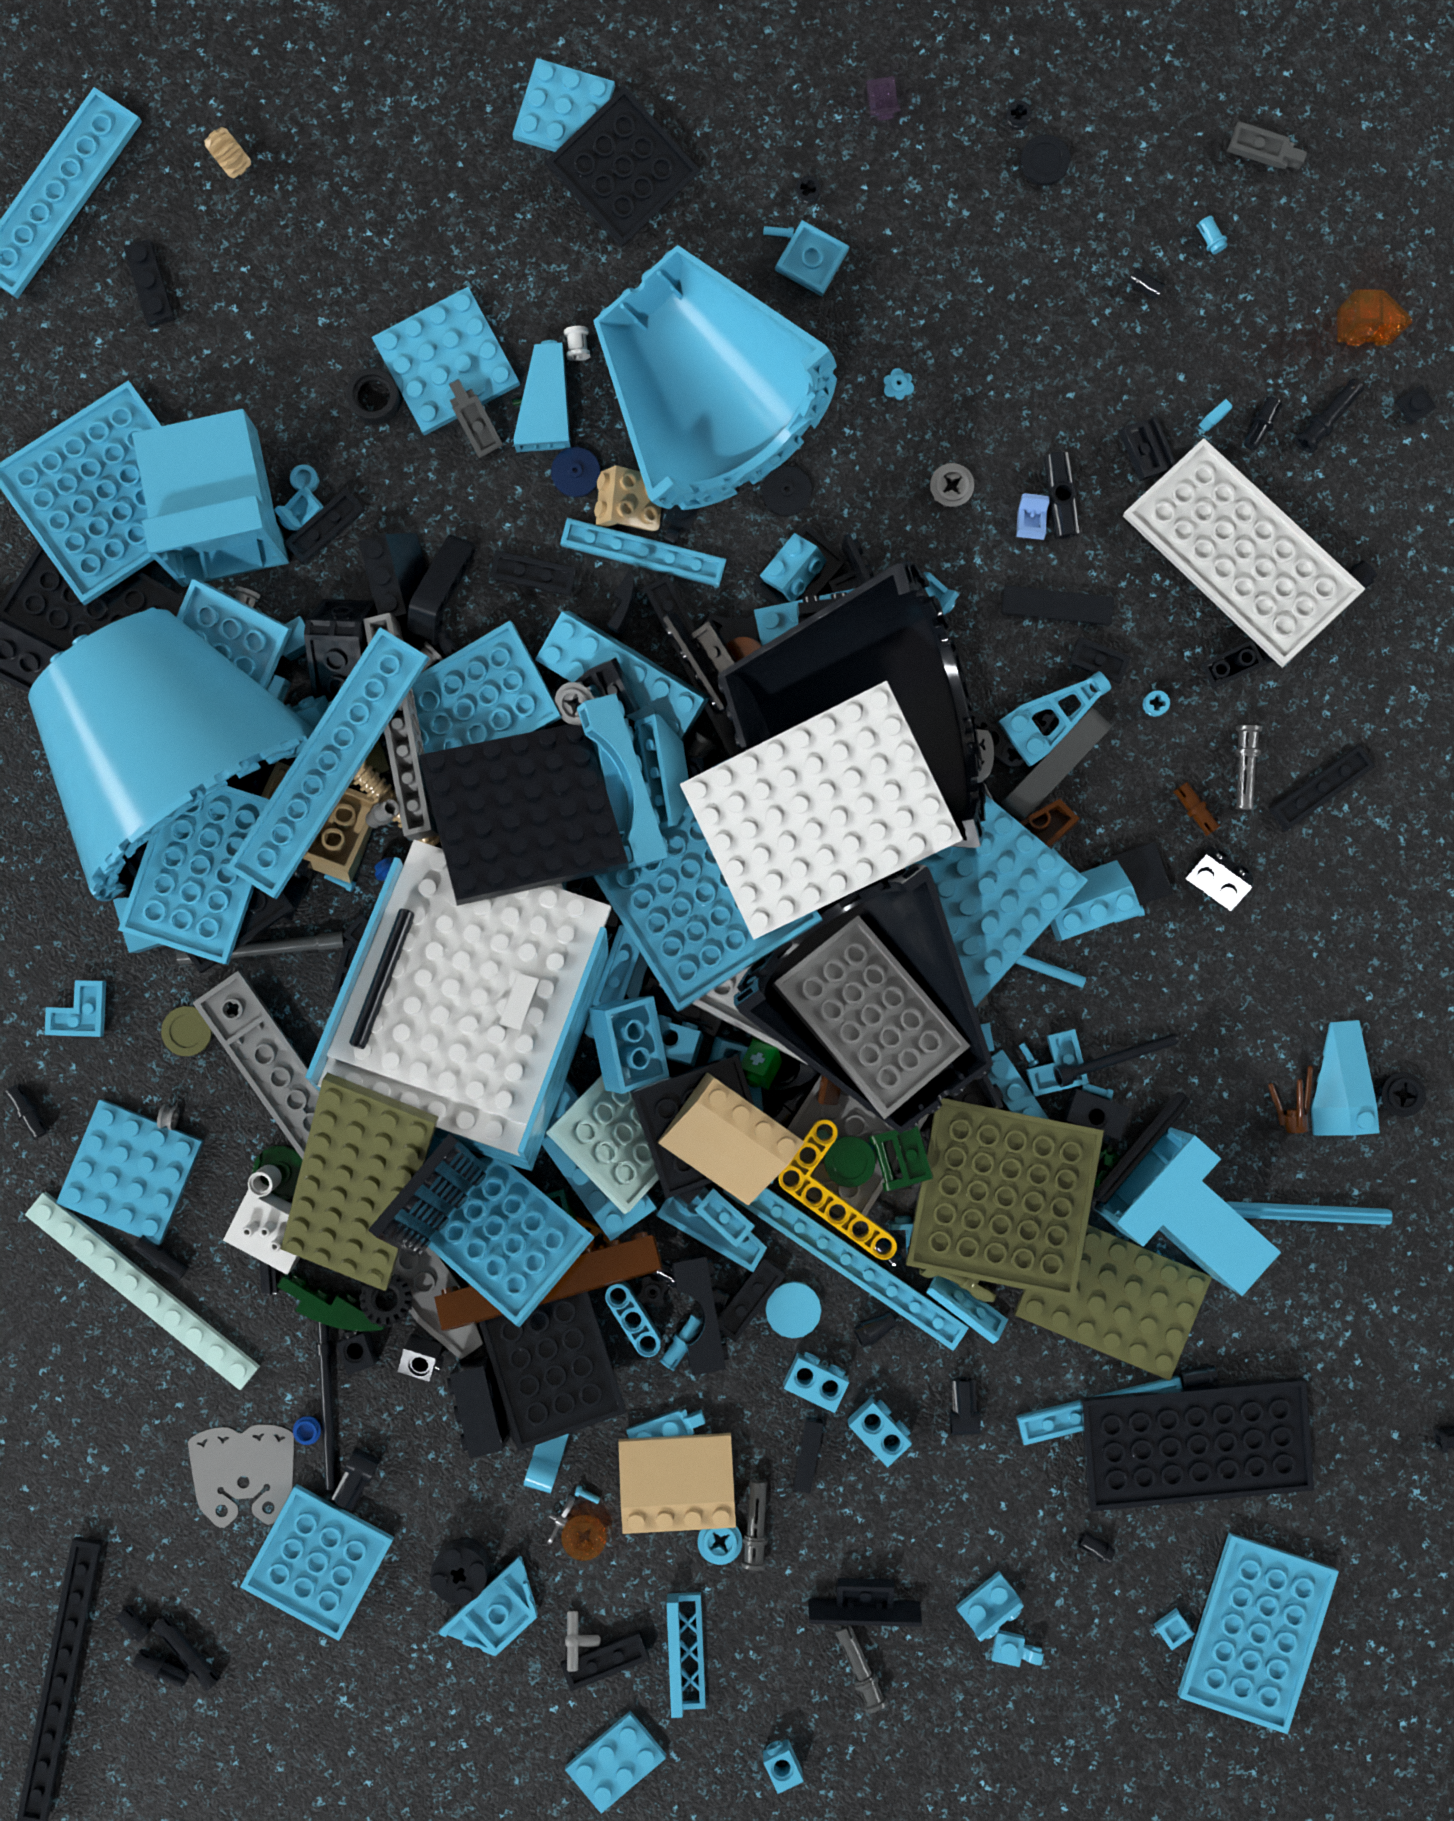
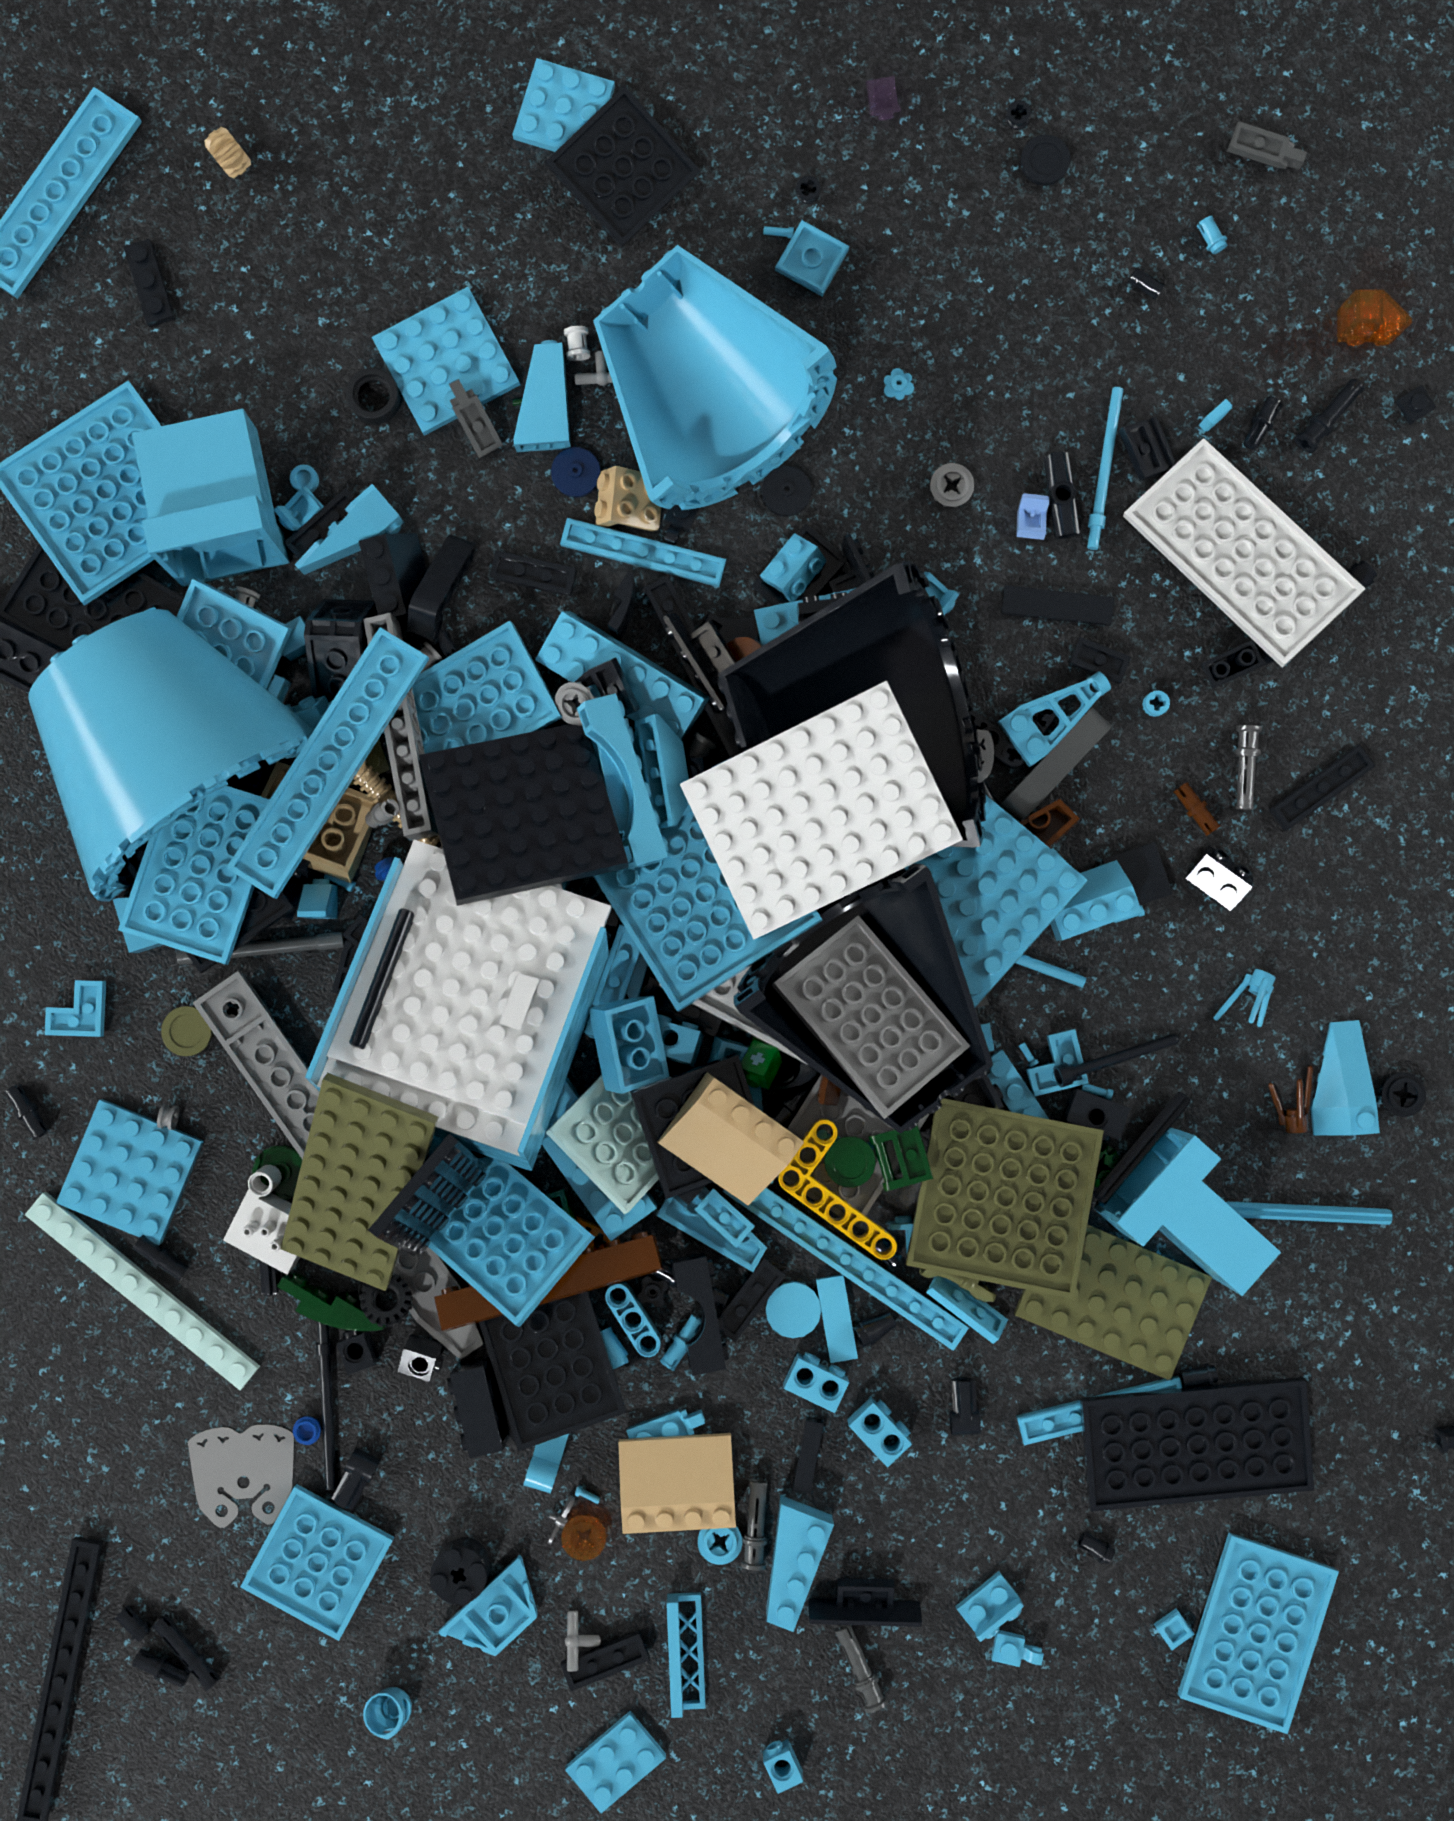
(319, 900): none -> medium azure slope
(366, 518): none -> medium azure wedge
(387, 1715): none -> medium azure helmet
(601, 376): none -> light grey piece
(616, 1351): none -> medium azure cone
(797, 1551): none -> medium azure wedge
(836, 1318): none -> medium azure tile
(1097, 518): none -> medium azure bar
(1261, 985): none -> medium azure plant

